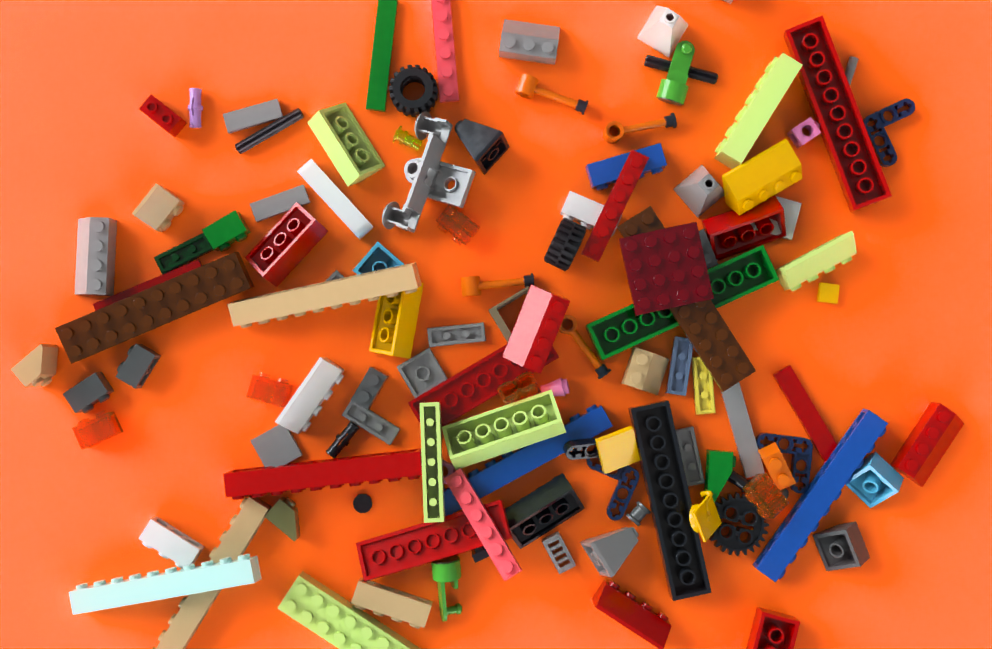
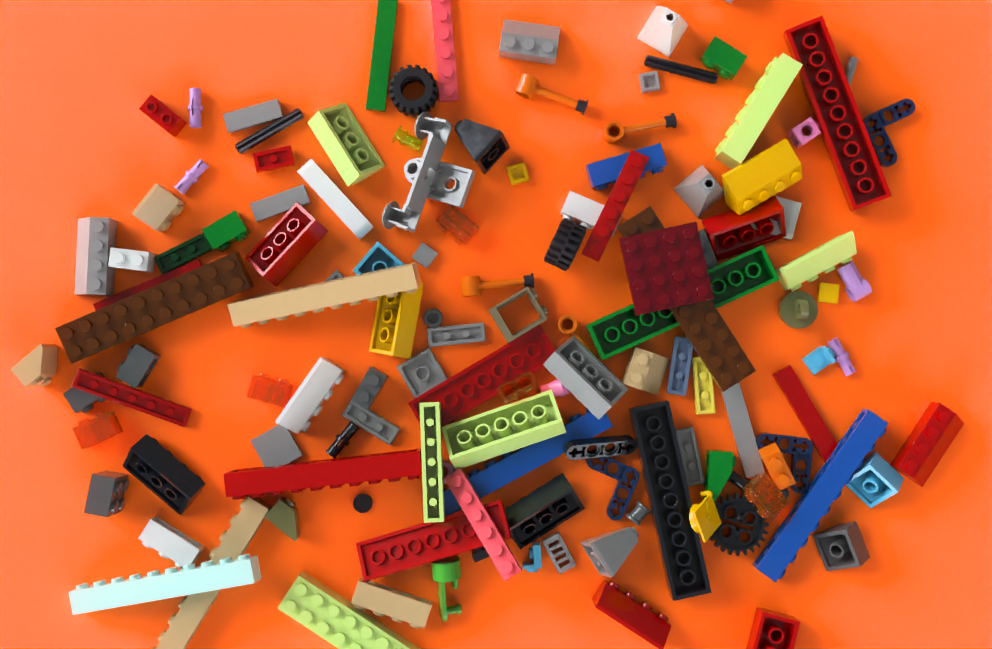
(106, 493): none -> dark grey brick
(131, 260): none -> white brick
(131, 397): none -> red tile
(163, 474): none -> black slope
(191, 176): none -> lavender pin
(273, 159): none -> red plate
(424, 255): none -> light grey tile
(433, 318): none -> dark grey tile
(517, 173): none -> yellow tile
(534, 553): none -> medium azure bracket
(536, 328): slope -> none
(585, 377): none -> light grey slope
(617, 449): yellow tile -> none
(649, 82): none -> light grey tile
(674, 87): bright green piece -> none
(722, 58): none -> green brick
(798, 309): none -> olive tile
(819, 359): none -> medium azure bracket
(841, 356): none -> lavender pin
(855, 285): none -> lavender piece

